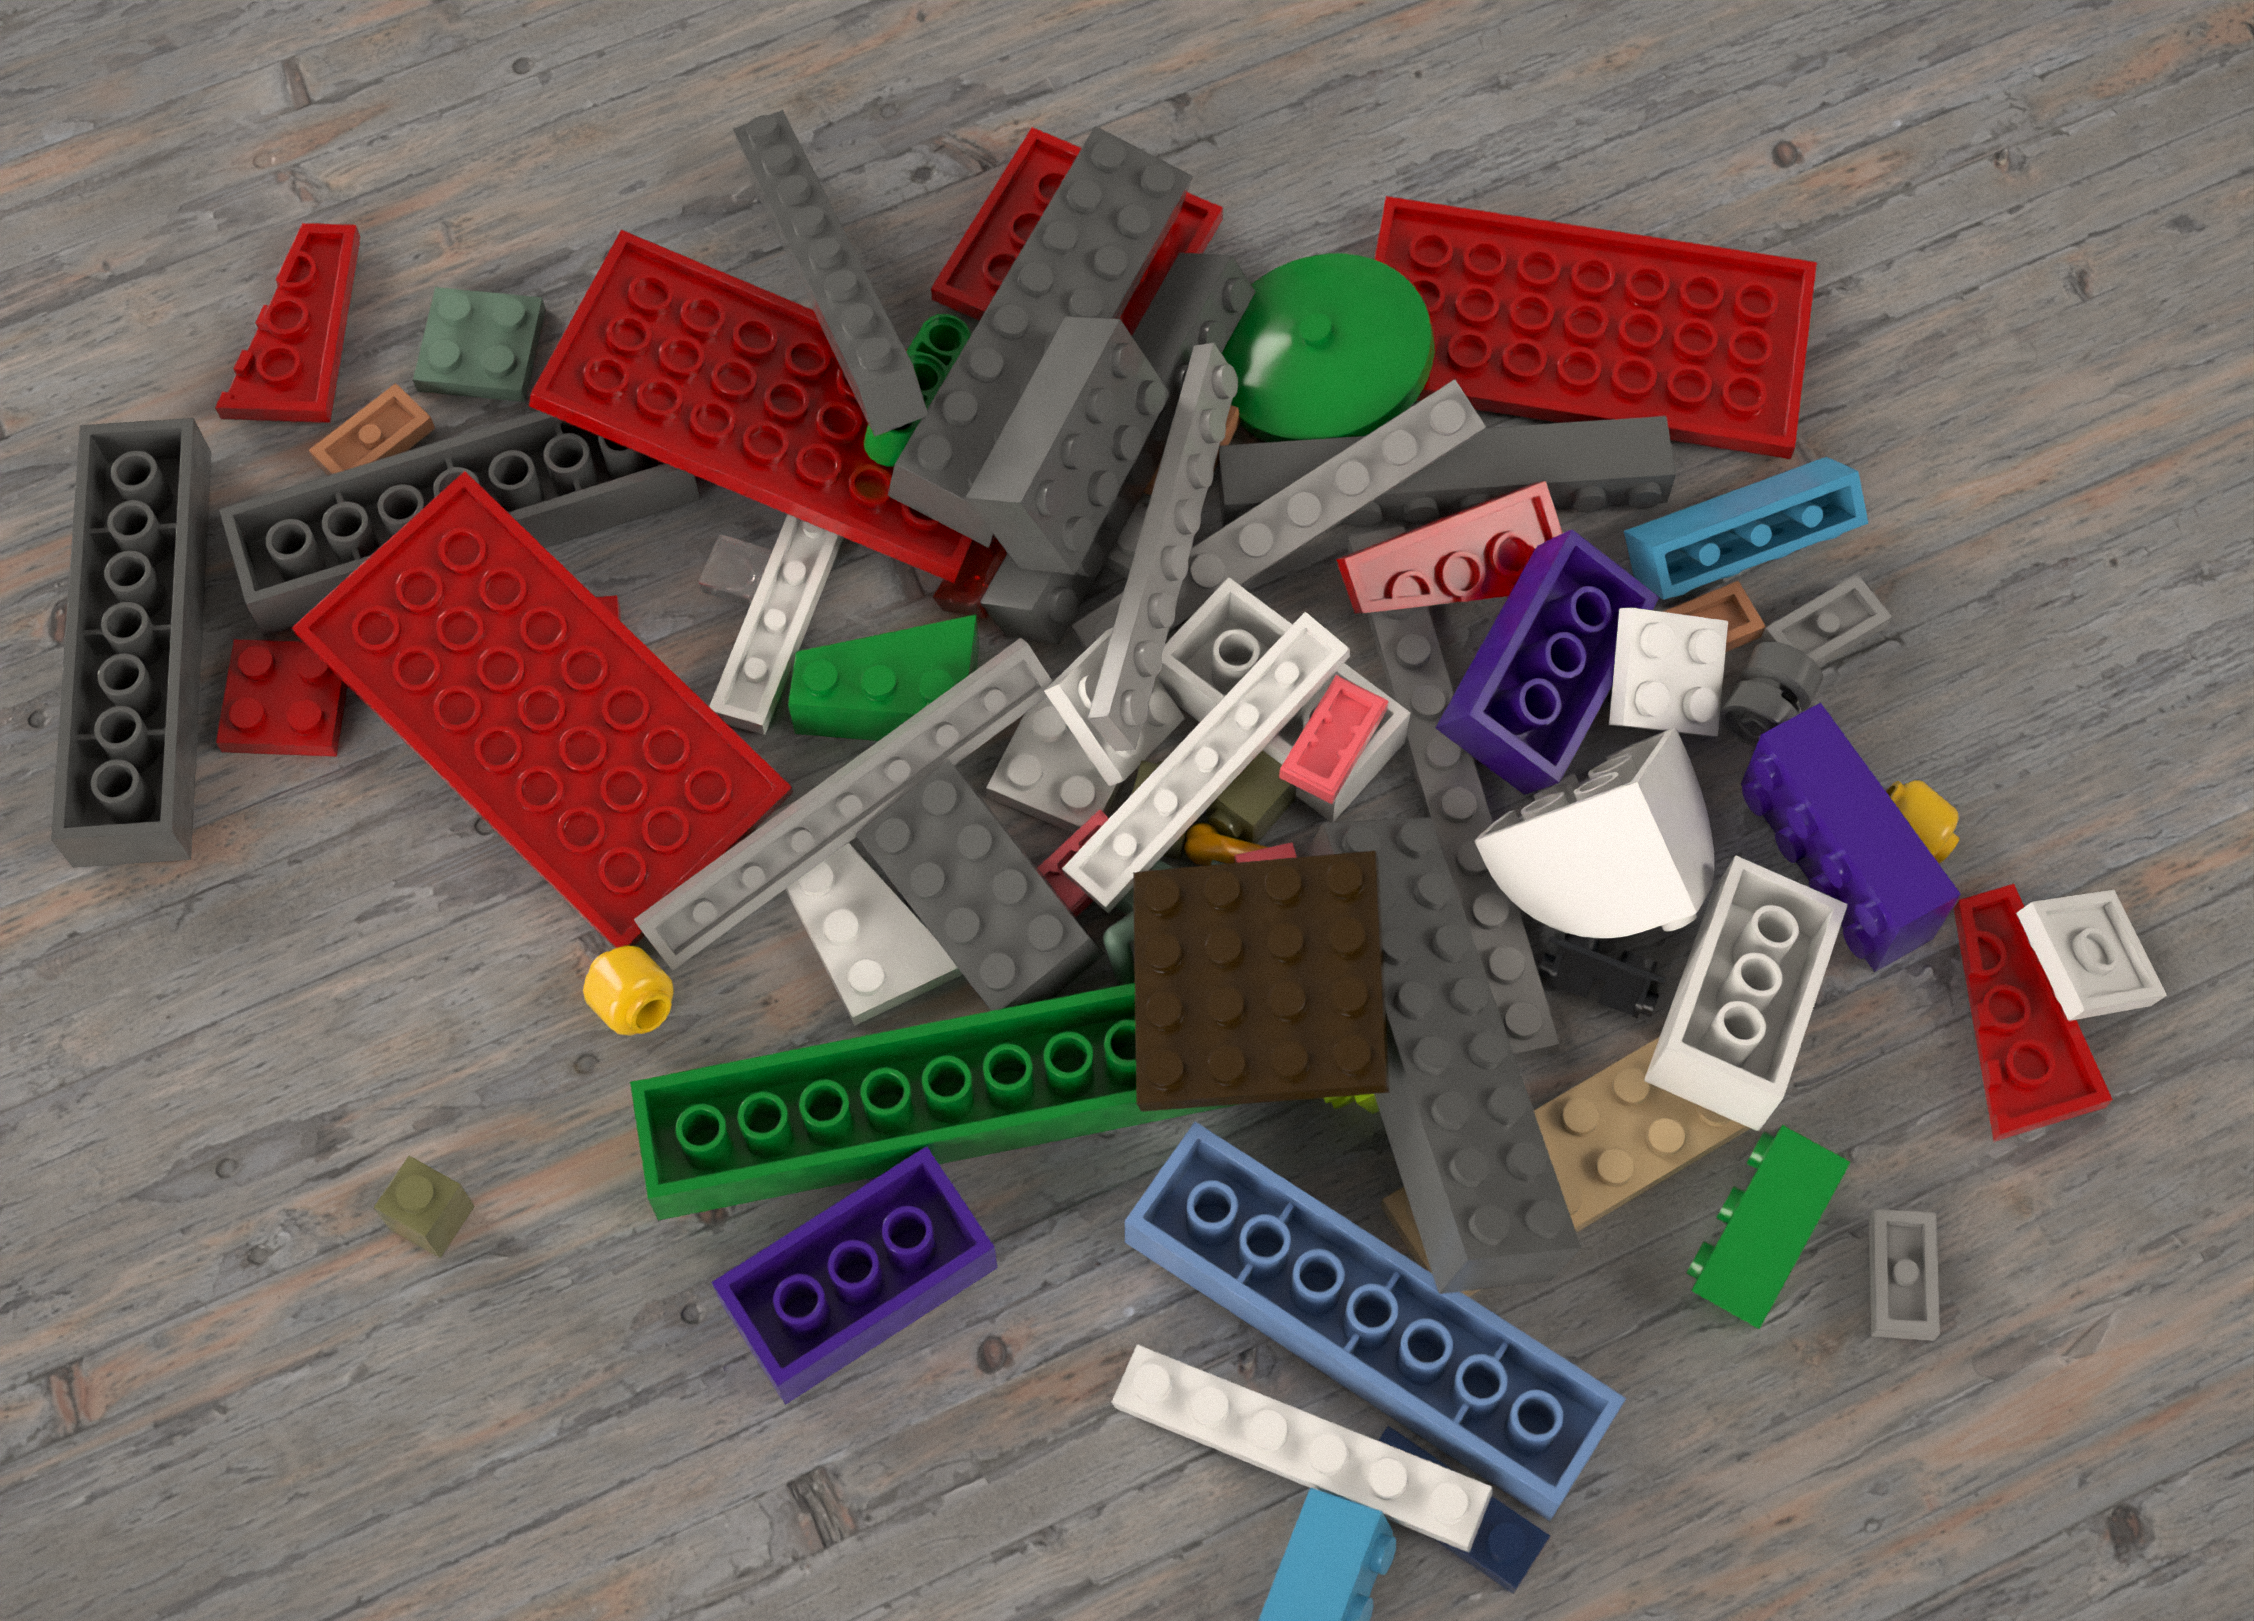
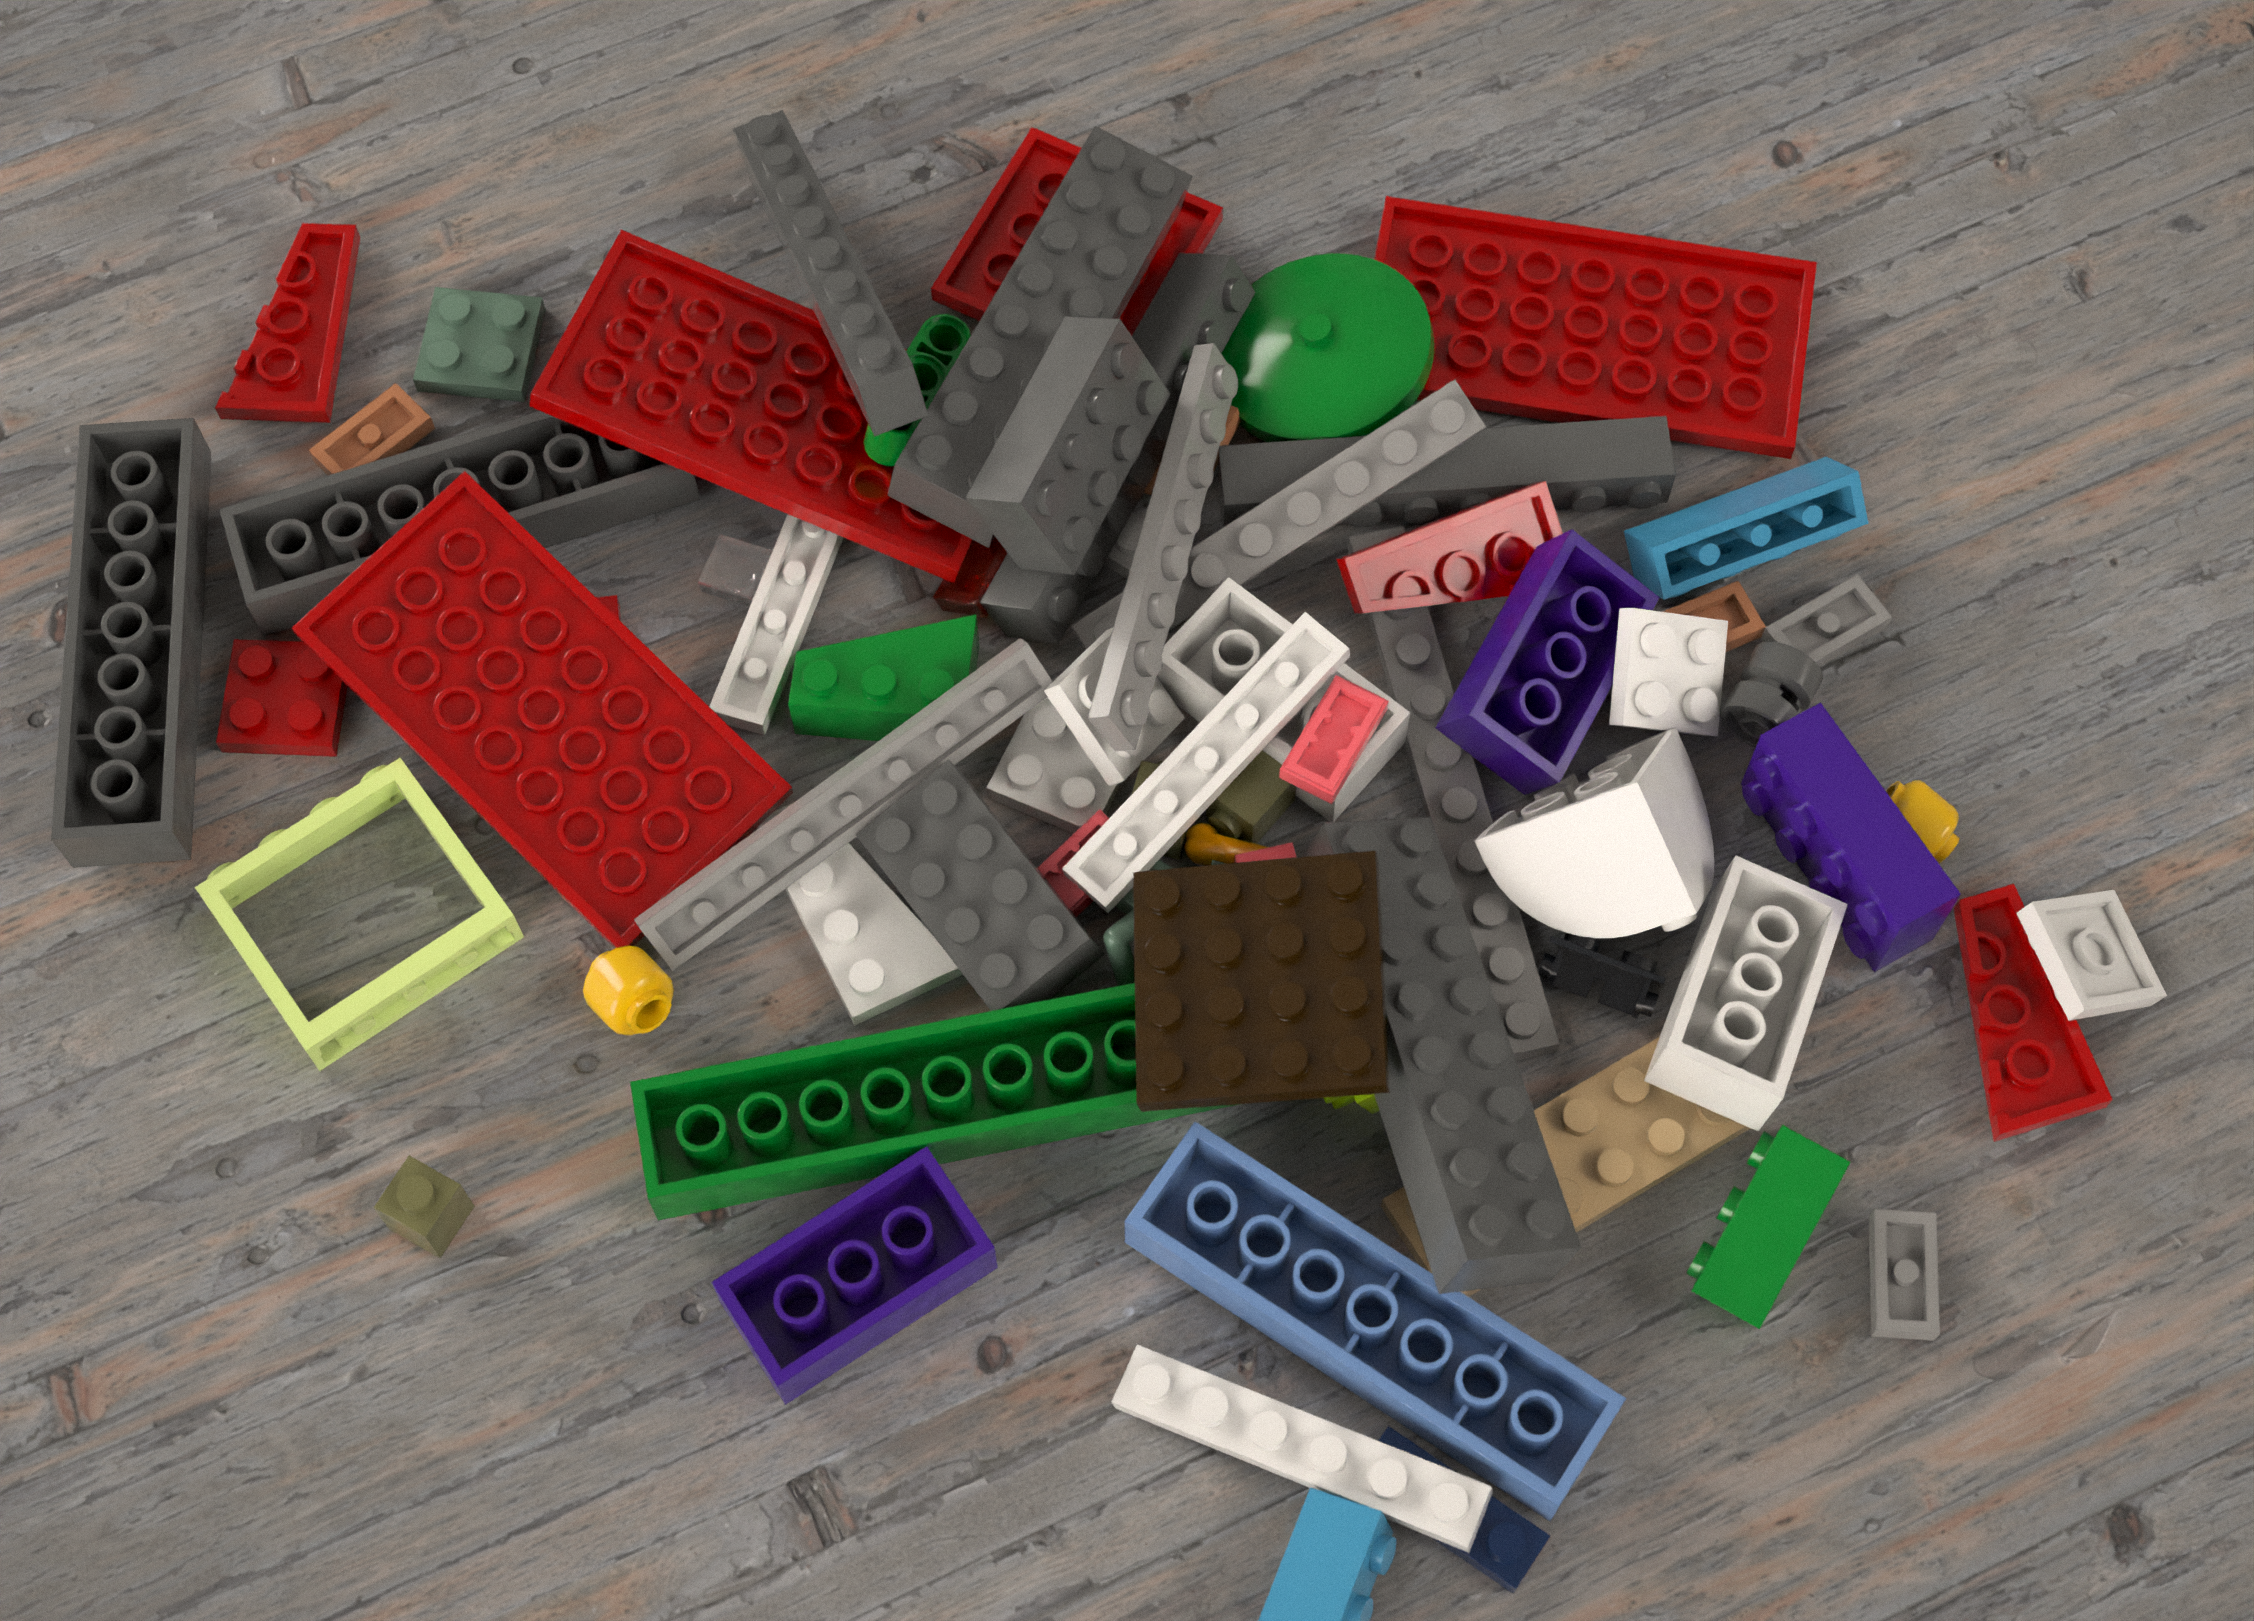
(408, 982): none -> yellowish green window

